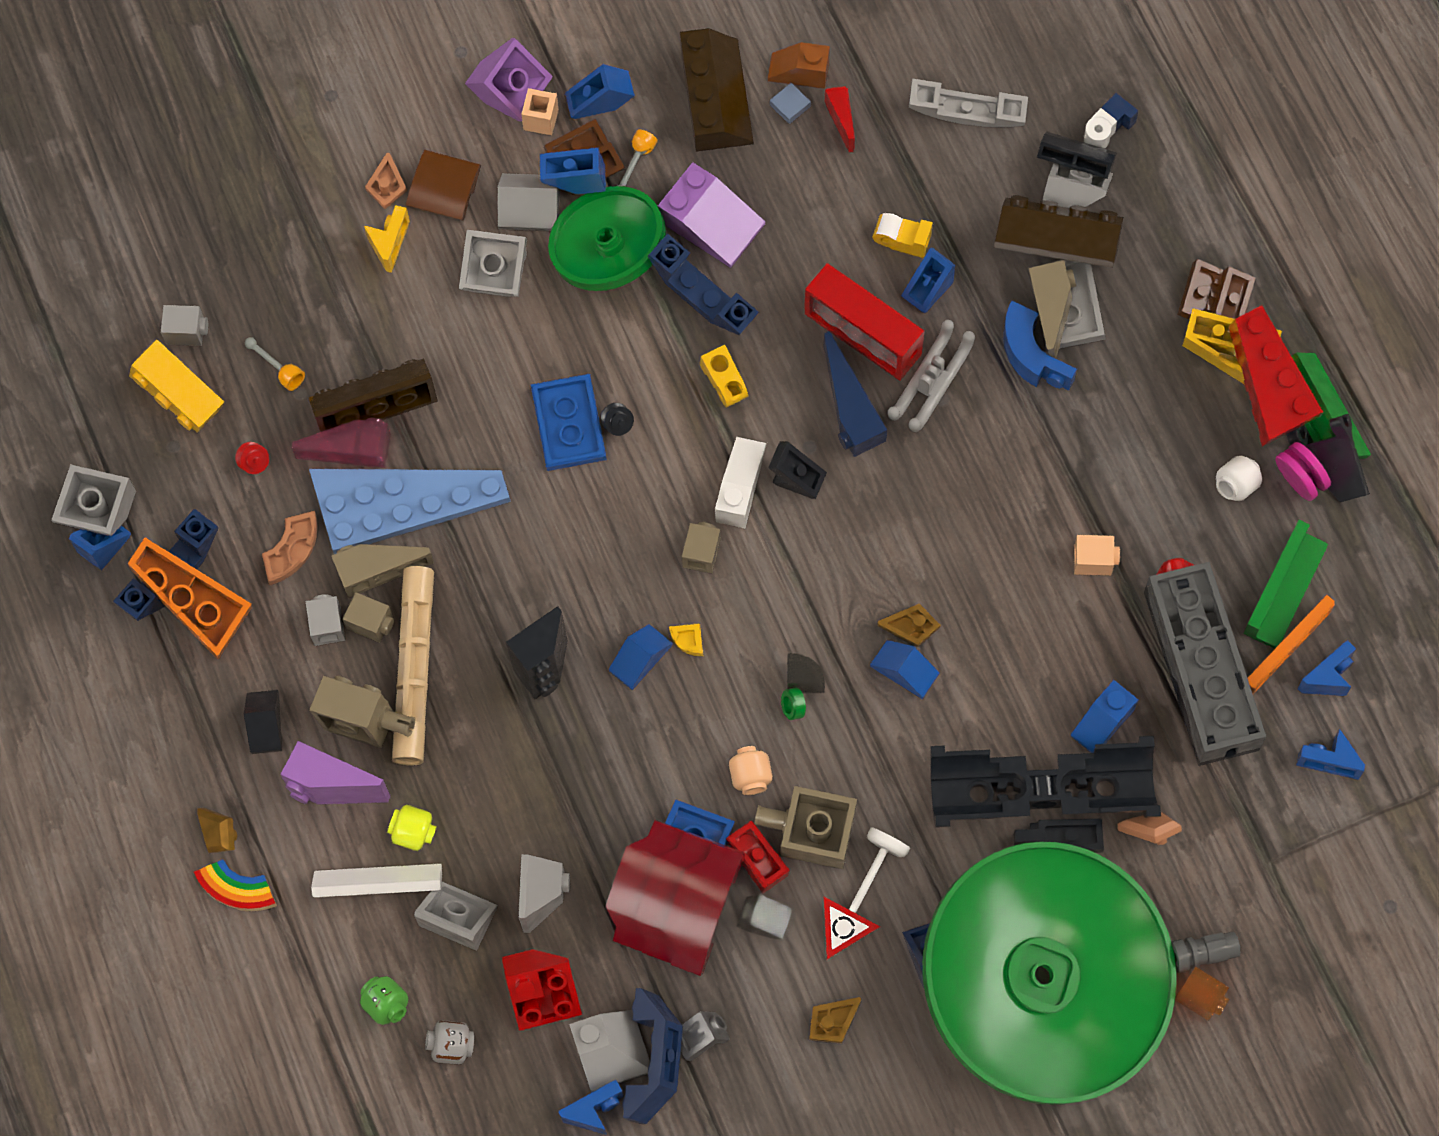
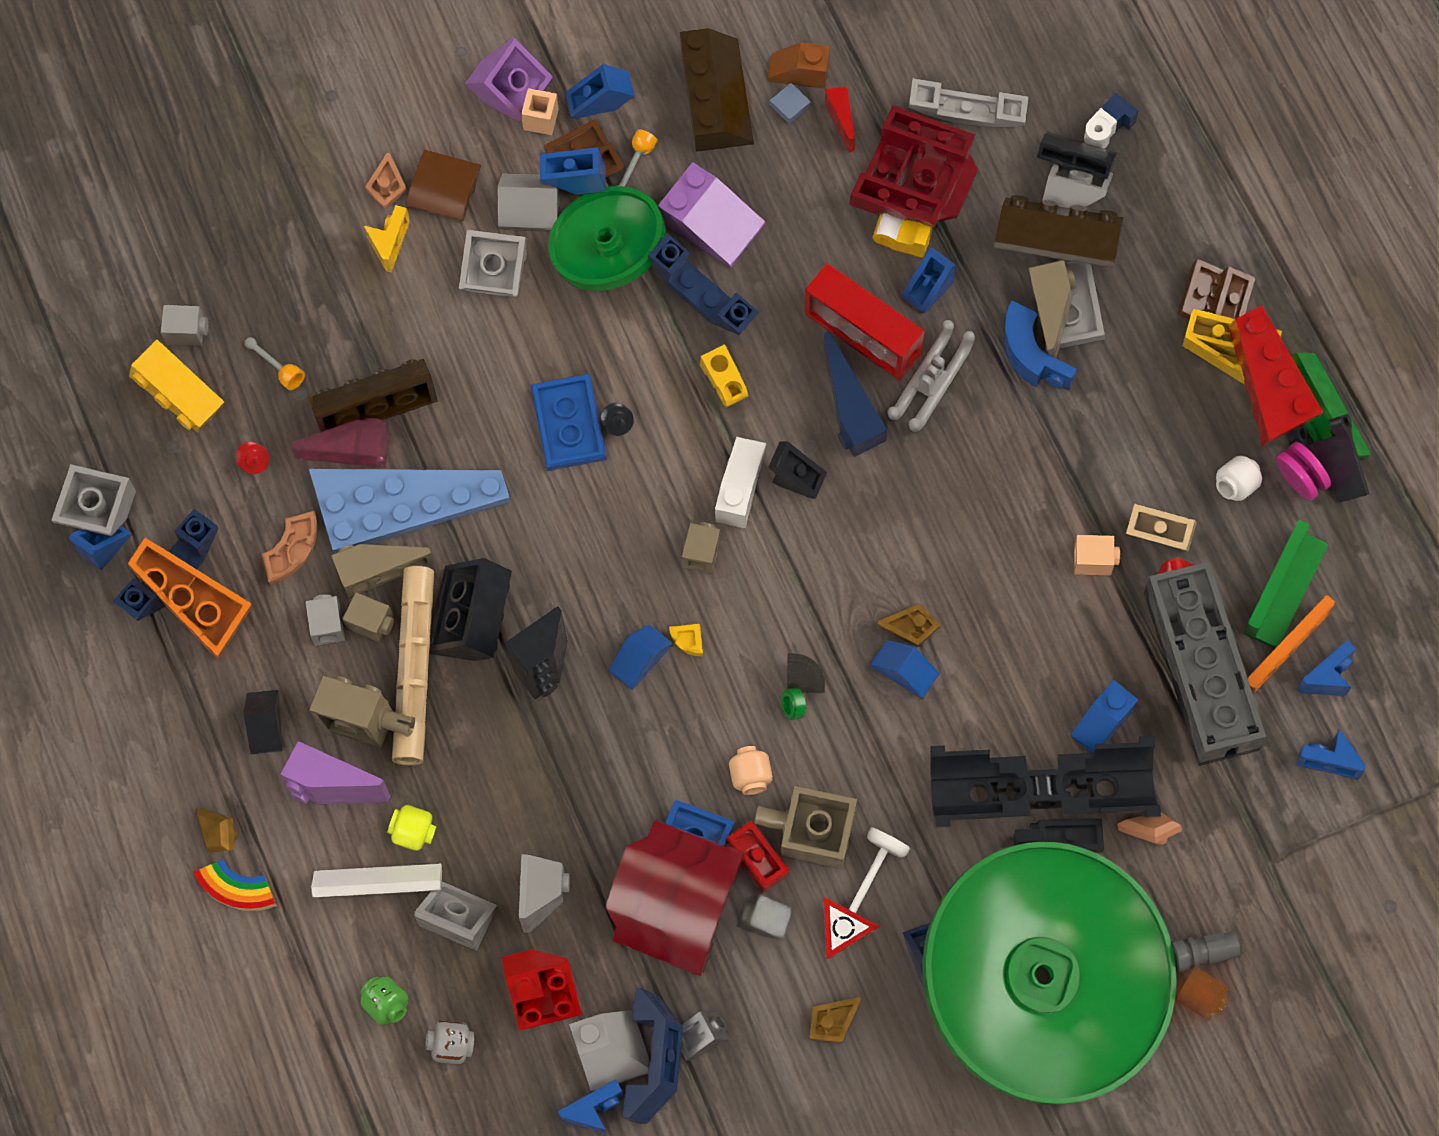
(470, 610): none -> black slope
(917, 170): none -> dark red slope
(1161, 527): none -> tan brick

